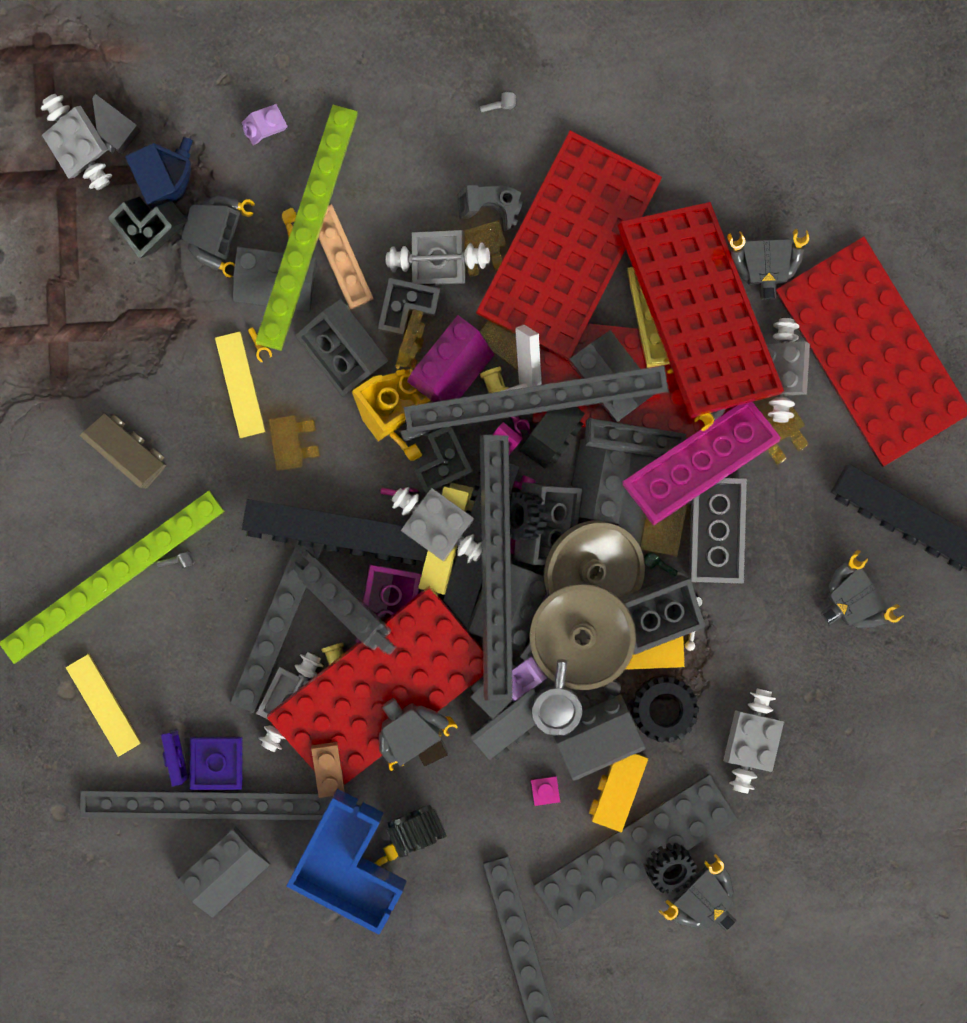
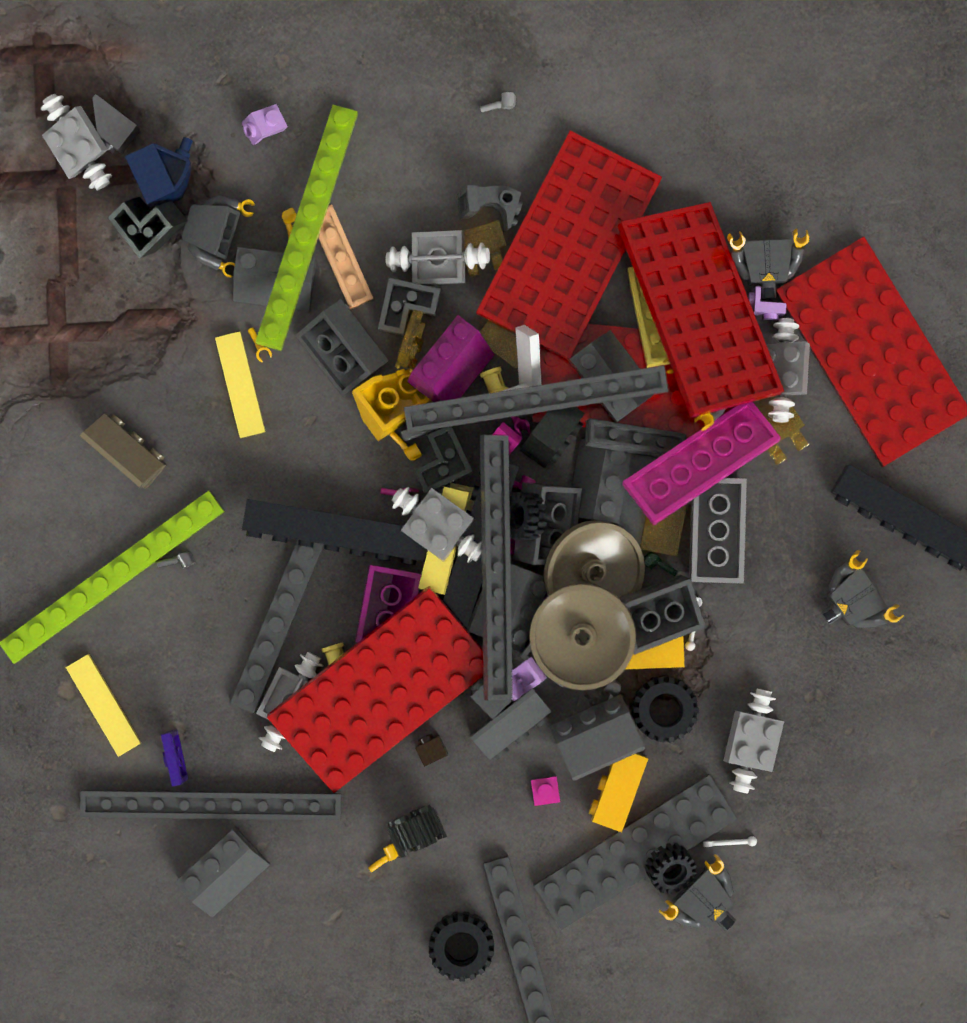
(216, 763): dark purple plate -> none
(287, 444): clear yellow plate -> none
(327, 769): medium nougat plate -> none
(336, 872): blue piece -> none
(344, 603): dark grey hinge -> none
(410, 731): dark grey torso -> none
(461, 968): none -> black tyre
(556, 707): flat silver piece -> none
(751, 841): none -> white hinge
(769, 310): none -> lavender bracket

